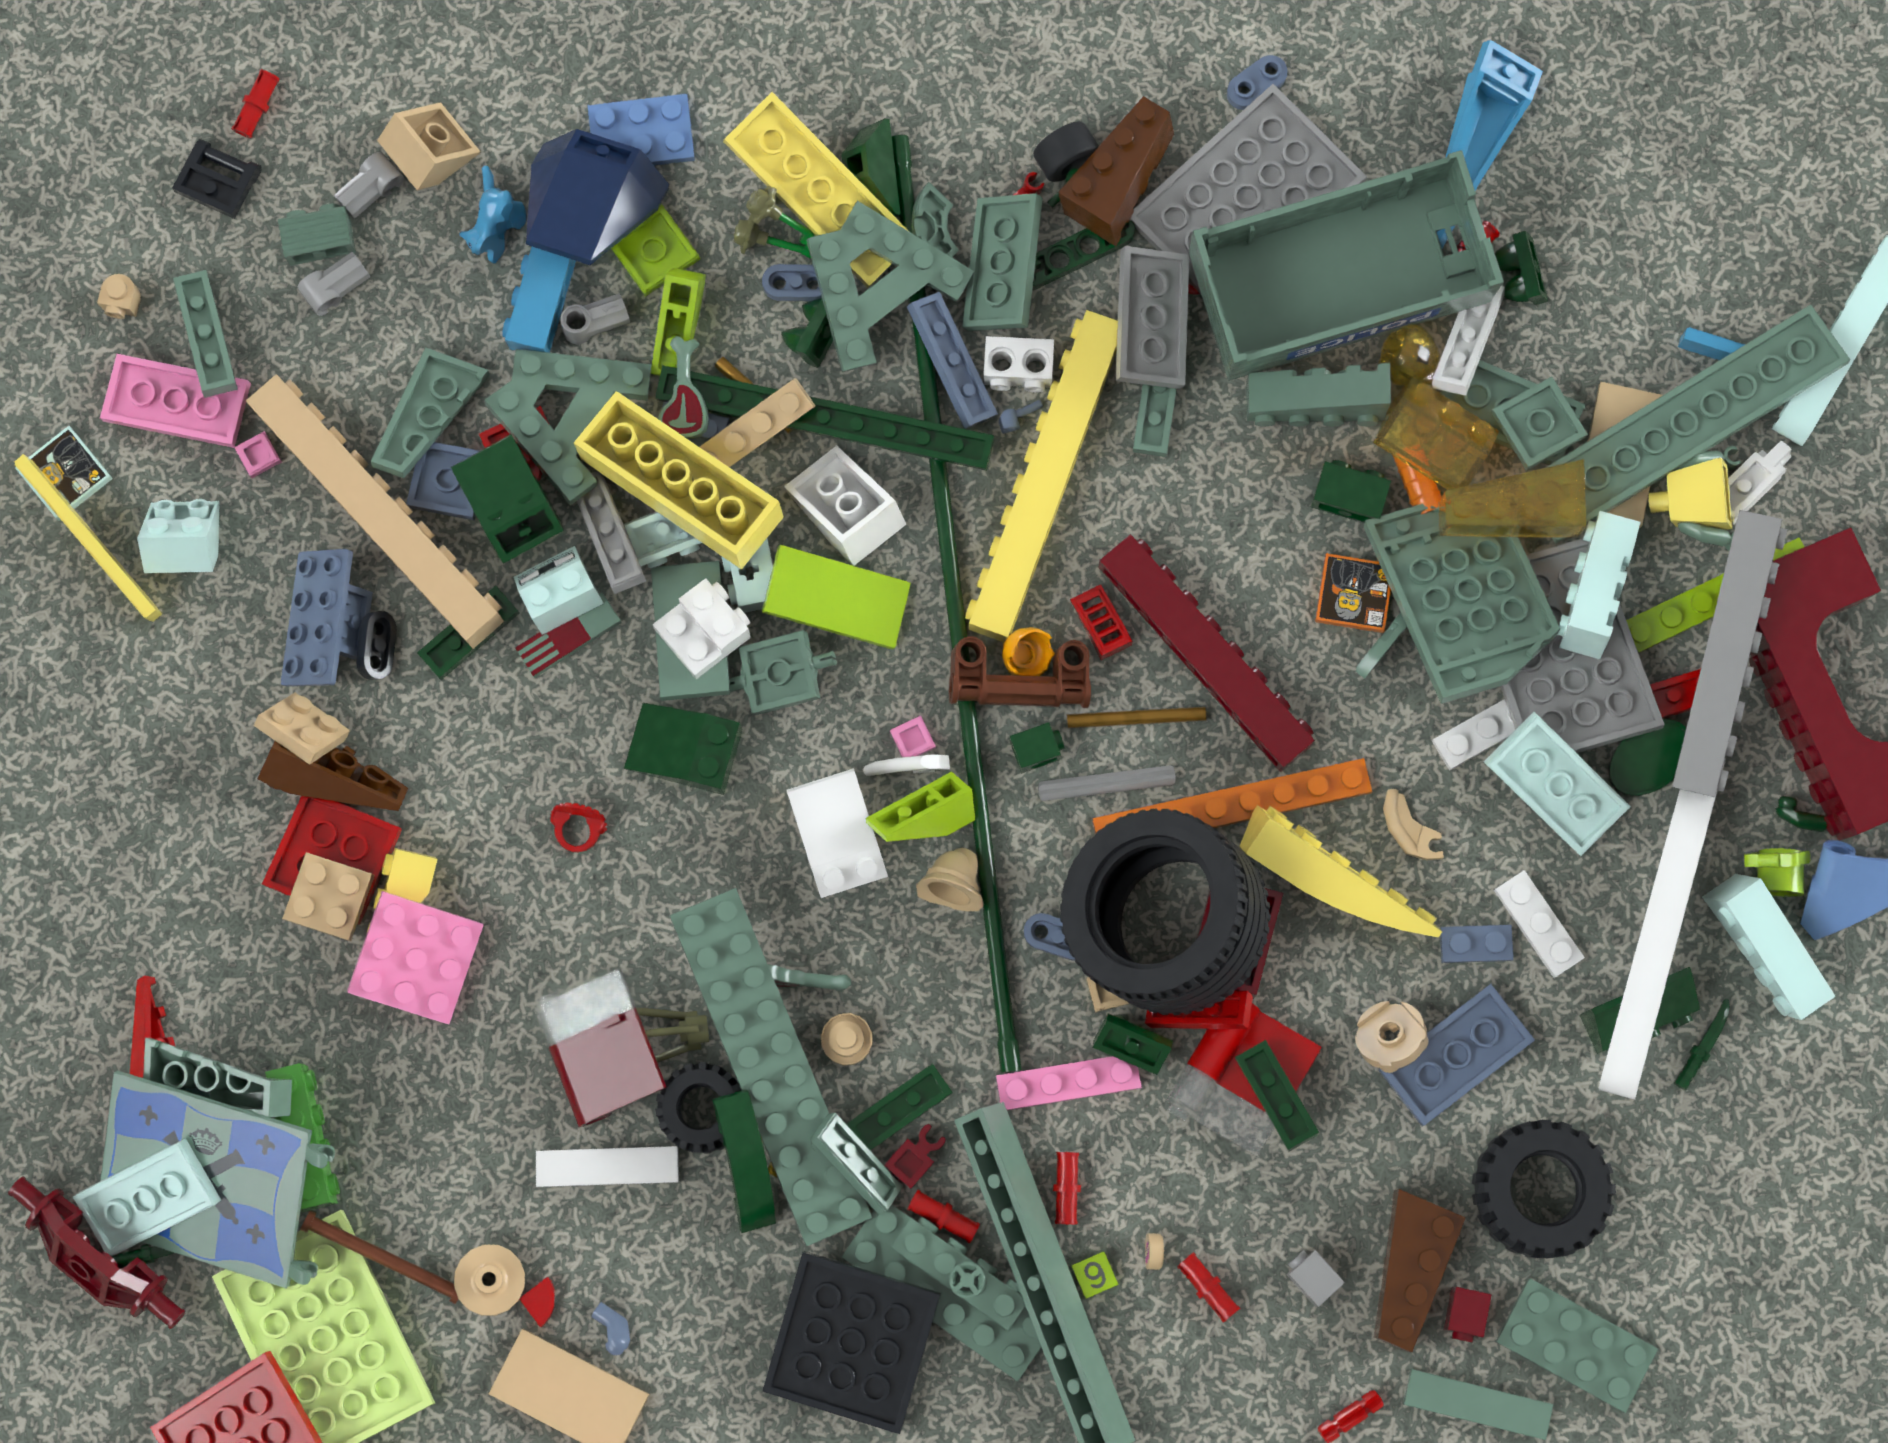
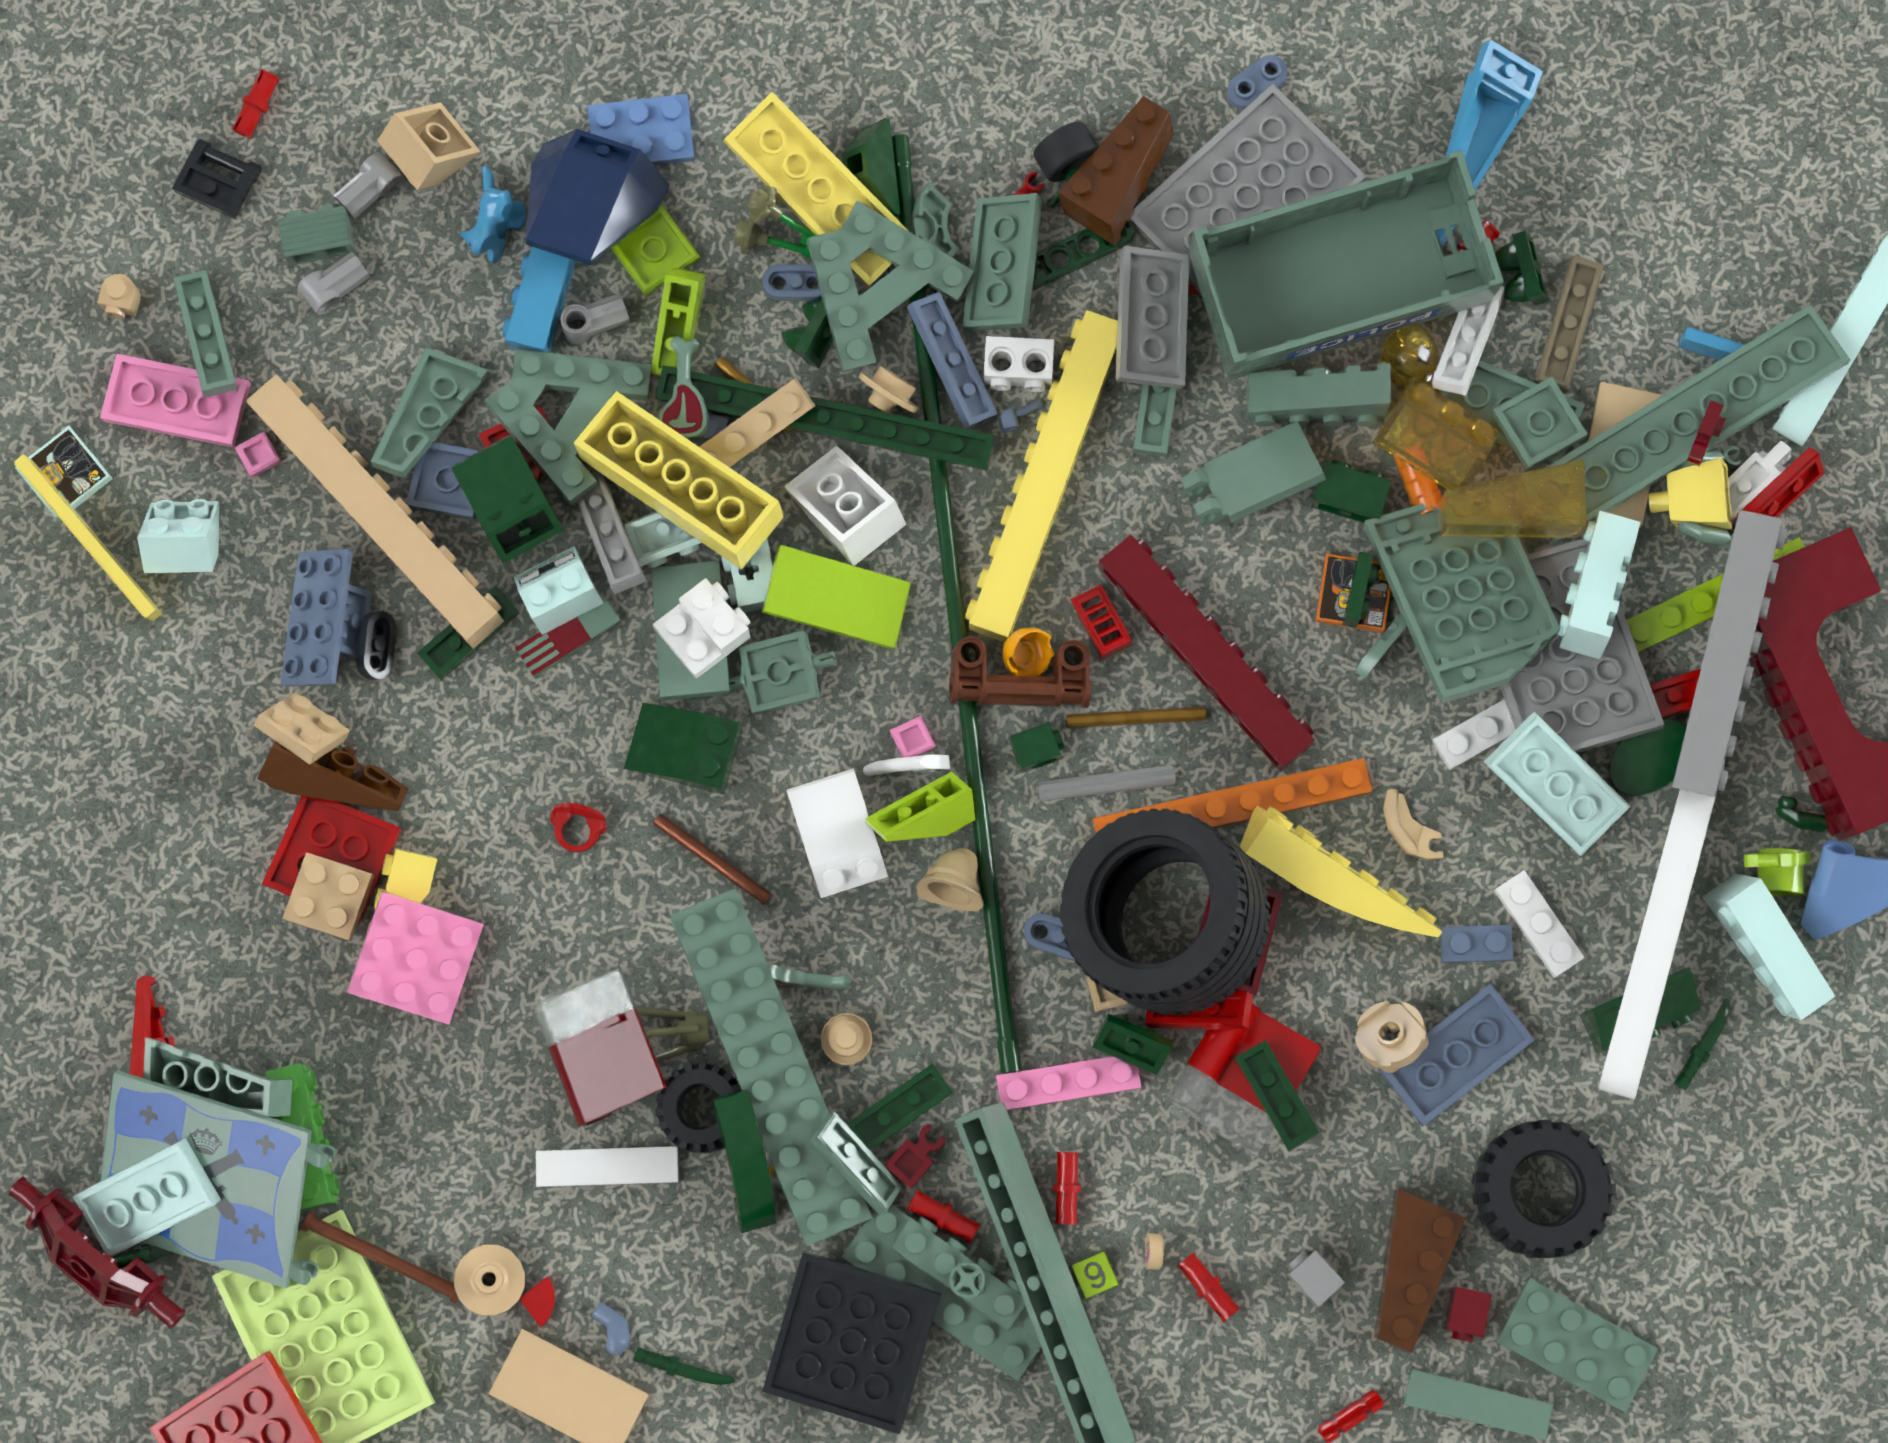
(675, 1367): none -> dark green piece
(712, 859): none -> copper bar
(889, 390): none -> tan piece
(1254, 476): none -> sand green tile
(1363, 576): none -> dark green plate
(1569, 322): none -> dark tan tile
(1710, 426): none -> dark red plate
(1788, 485): none -> red tile

